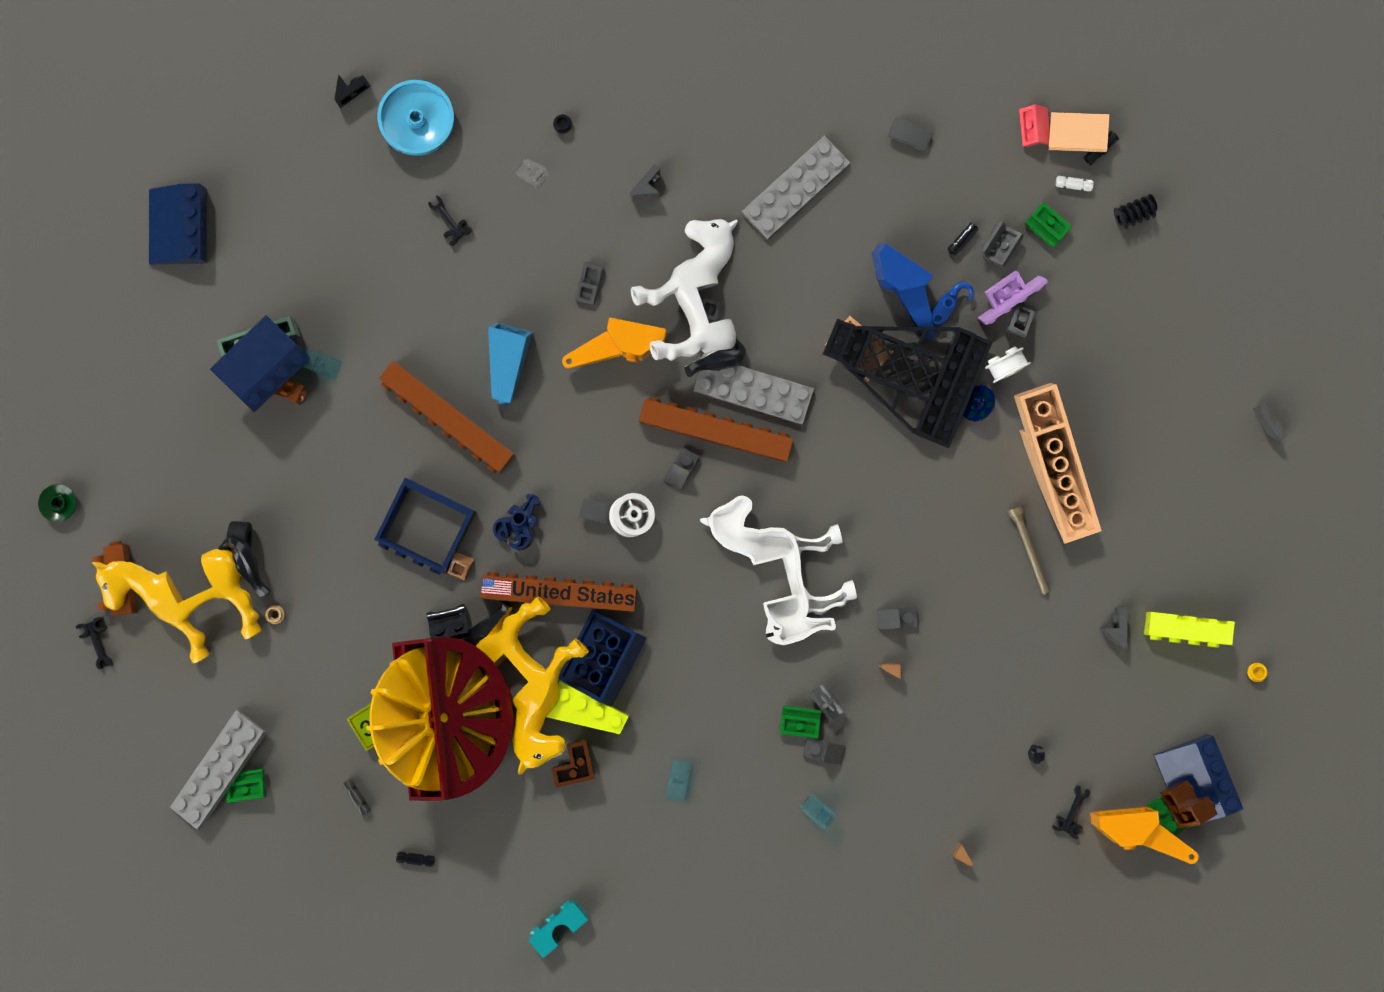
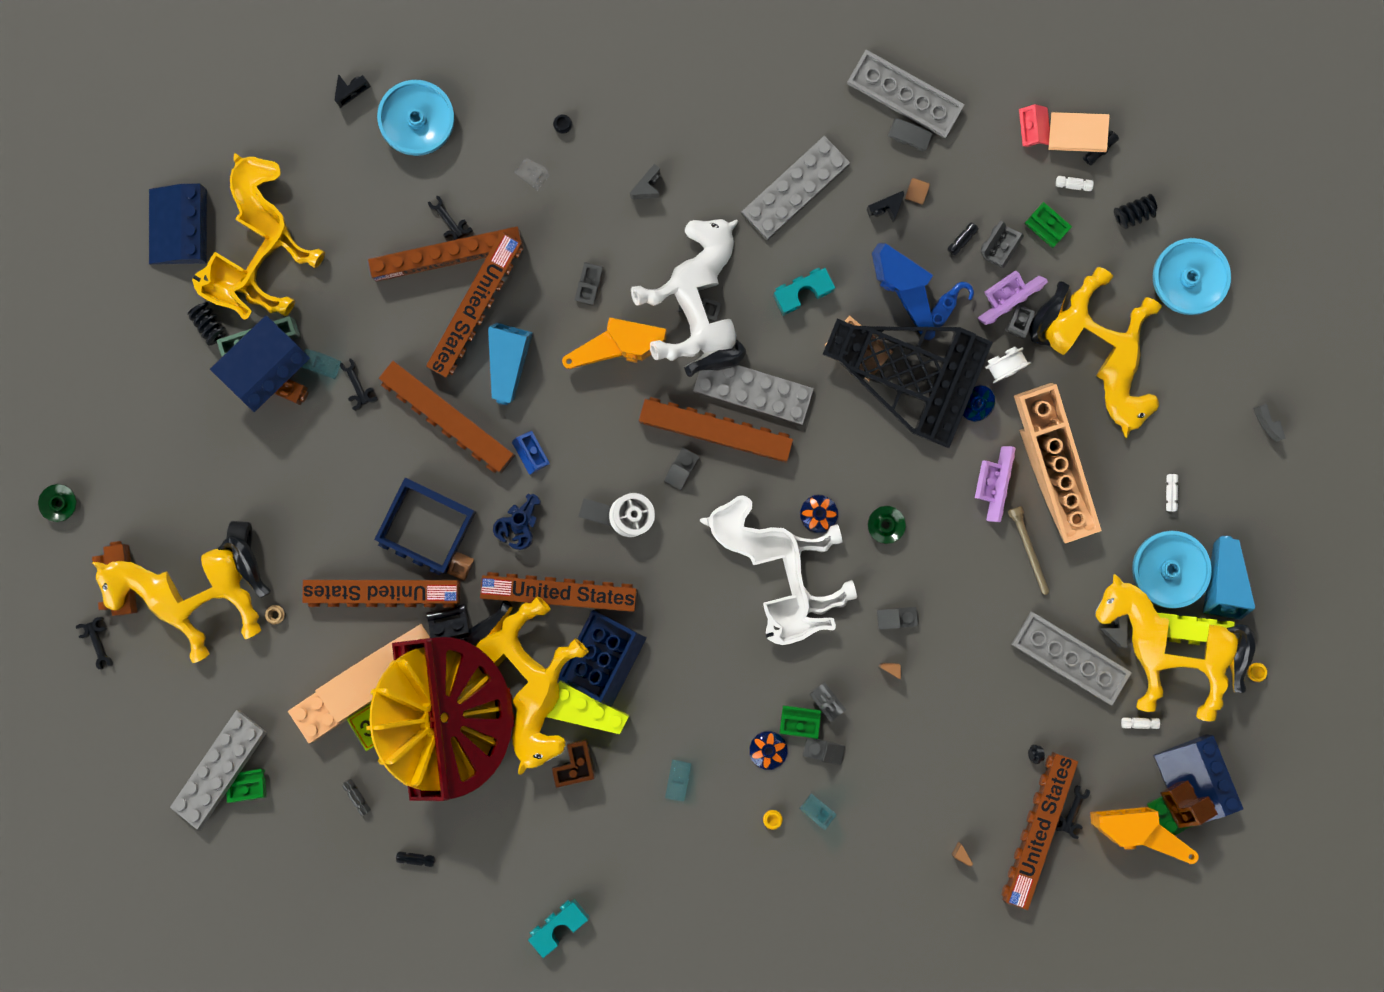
(206, 323): none -> black piece
(265, 220): none -> yellow animal
(346, 692): none -> light nougat slope
(362, 397): none -> black bar
(381, 591): none -> dark orange brick
(436, 255): none -> dark orange brick
(474, 303): none -> dark orange brick
(530, 452): none -> blue slope
(763, 741): none -> clear blue dish
(772, 819): none -> yellow plate
(811, 520): none -> clear blue dish
(817, 282): none -> teal arch
(890, 203): none -> black slope
(896, 524): none -> dark green dish
(905, 94): none -> light grey plate
(917, 191): none -> medium nougat slope
(994, 482): none -> lavender bracket
(1039, 831): none -> dark orange brick
(1071, 658): none -> light grey plate
(1118, 370): none -> yellow animal
(1140, 723): none -> white axle
(1149, 645): none -> yellow animal
(1172, 493): none -> white axle
(1172, 569): none -> medium azure dish
(1191, 276): none -> medium azure dish
(1229, 585): none -> dark azure slope

